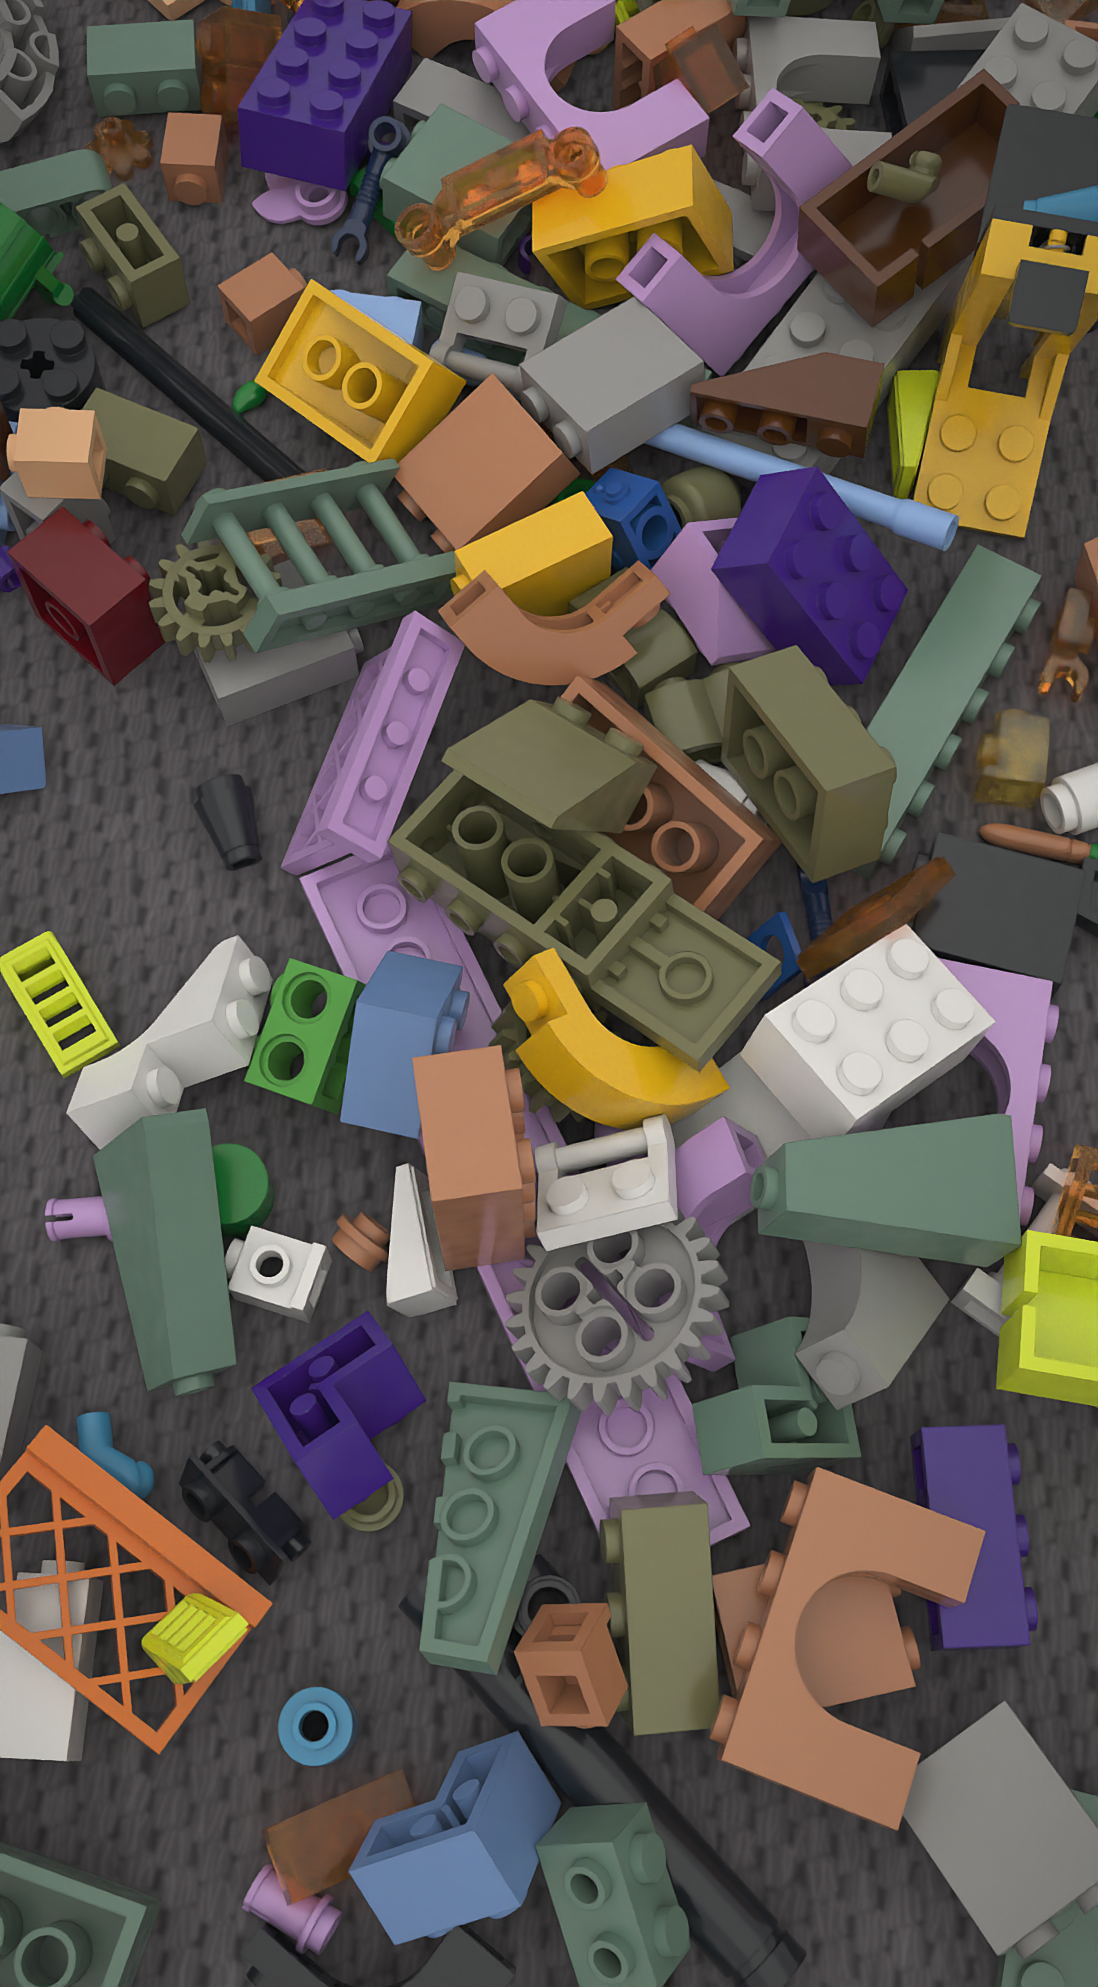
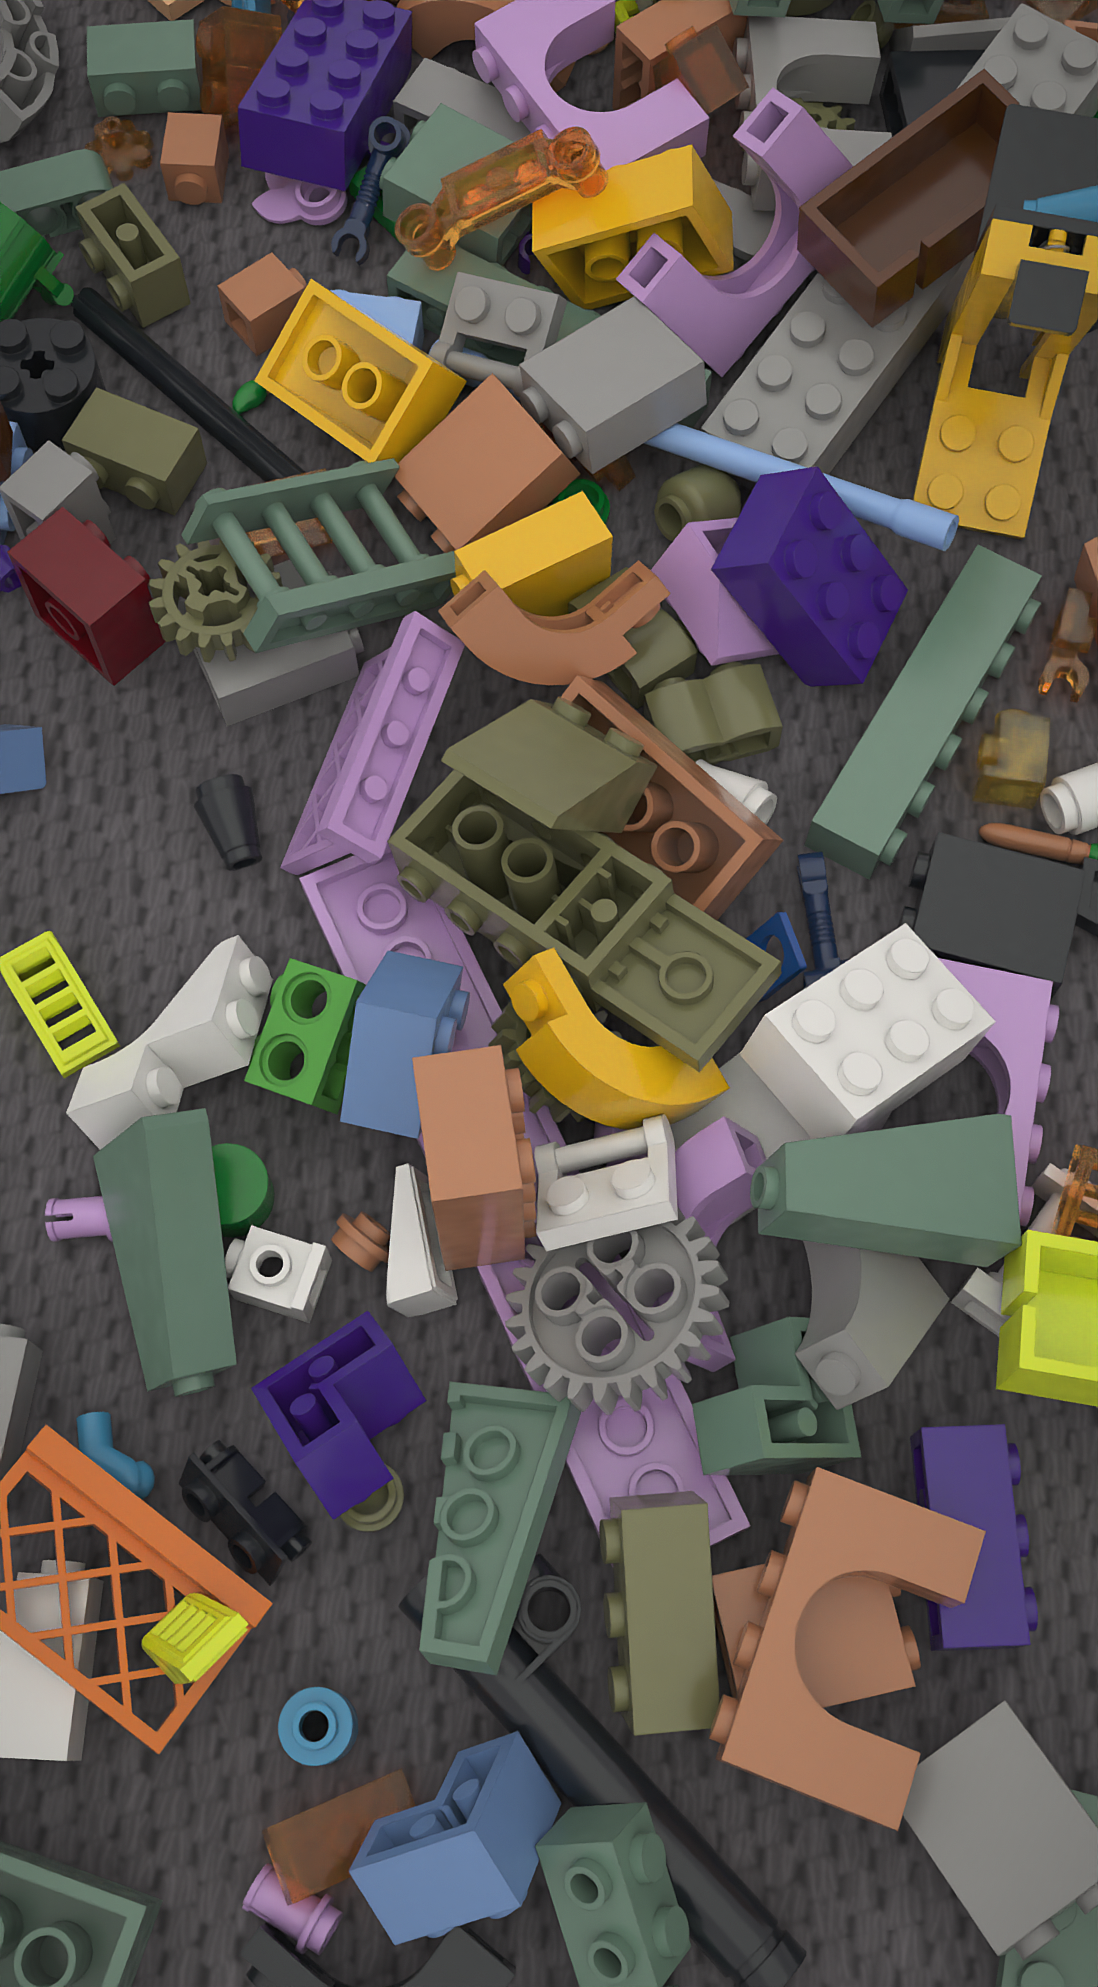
(58, 453): light nougat brick -> none
(571, 1665): nougat brick -> none
(635, 516): blue head -> none
(805, 401): reddish brown slope -> none
(807, 763): olive brick -> none
(875, 916): clear orange tile -> none
(906, 184): olive arm -> none
(908, 423): neon yellow slope -> none

